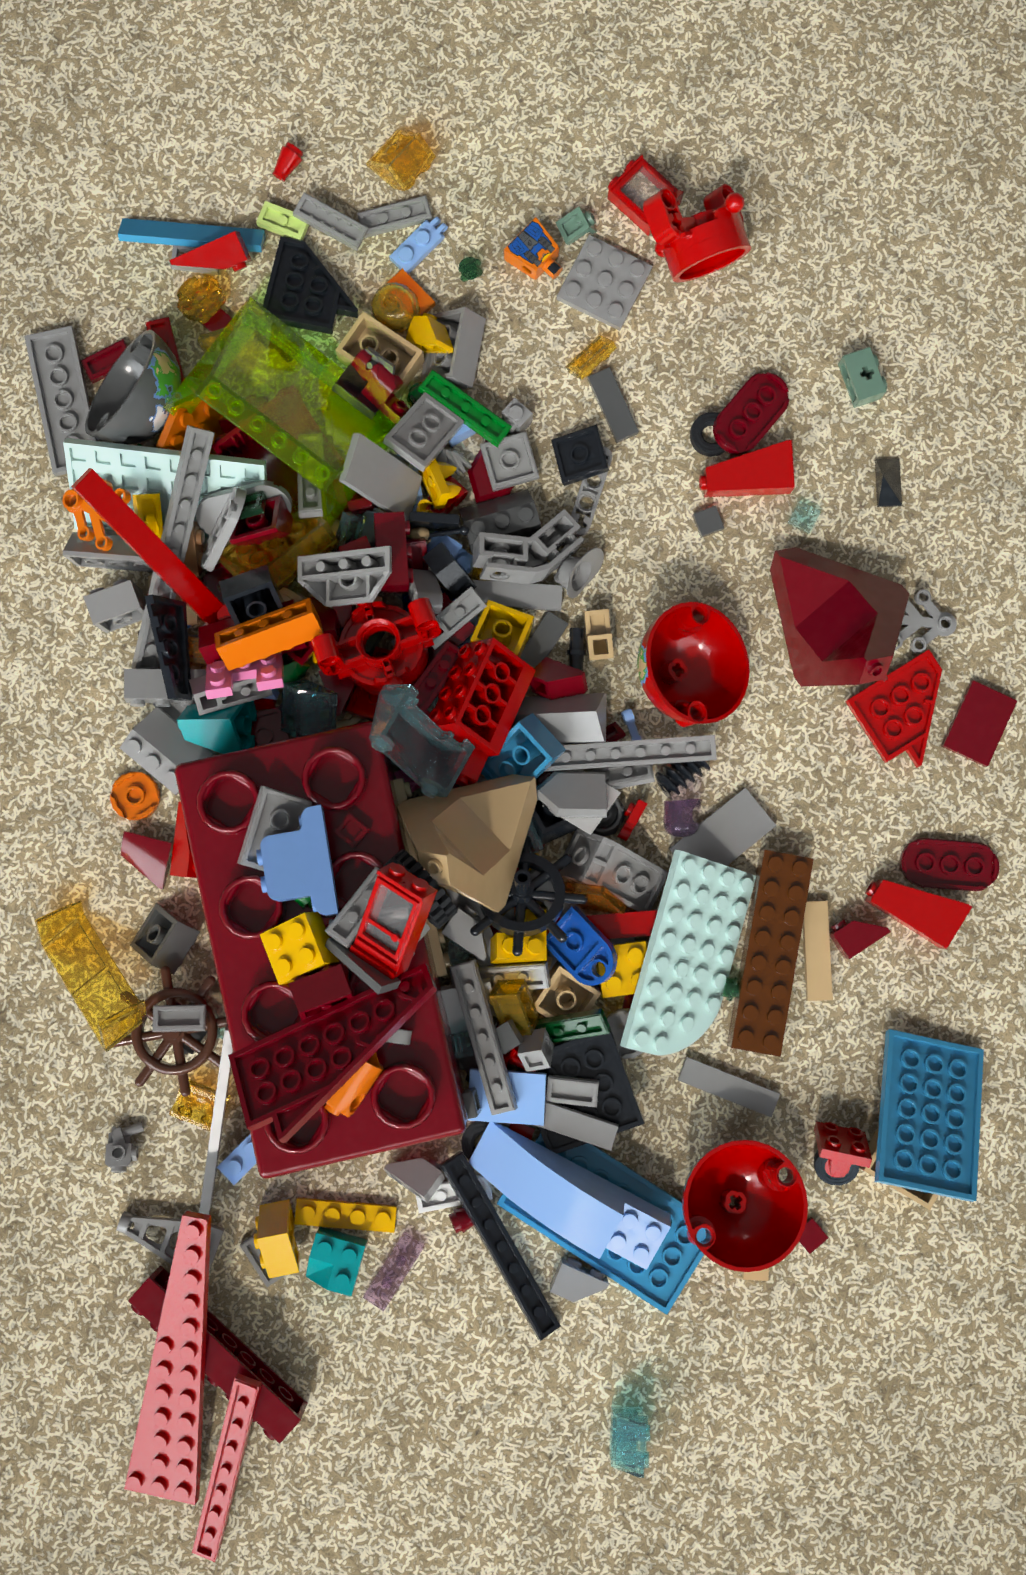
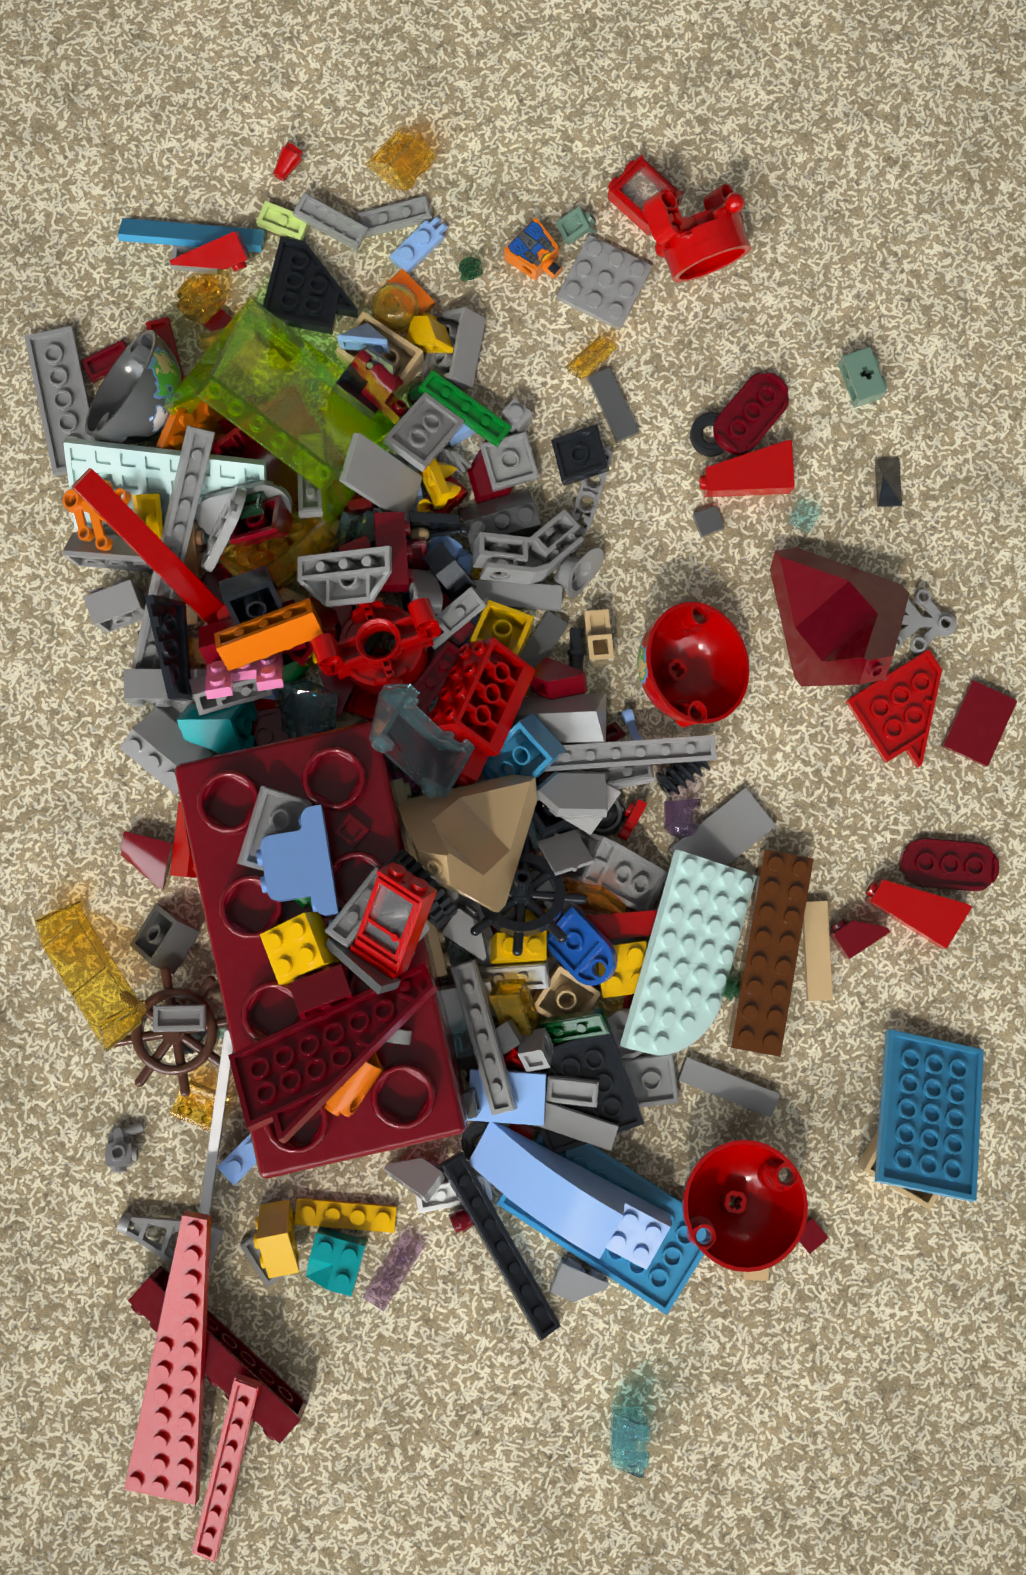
(142, 796): orange tile -> none
(362, 337): none -> light blue slope
(565, 852): none -> light grey piece
(652, 1079): none -> light grey plate
(840, 1153): red plate -> none

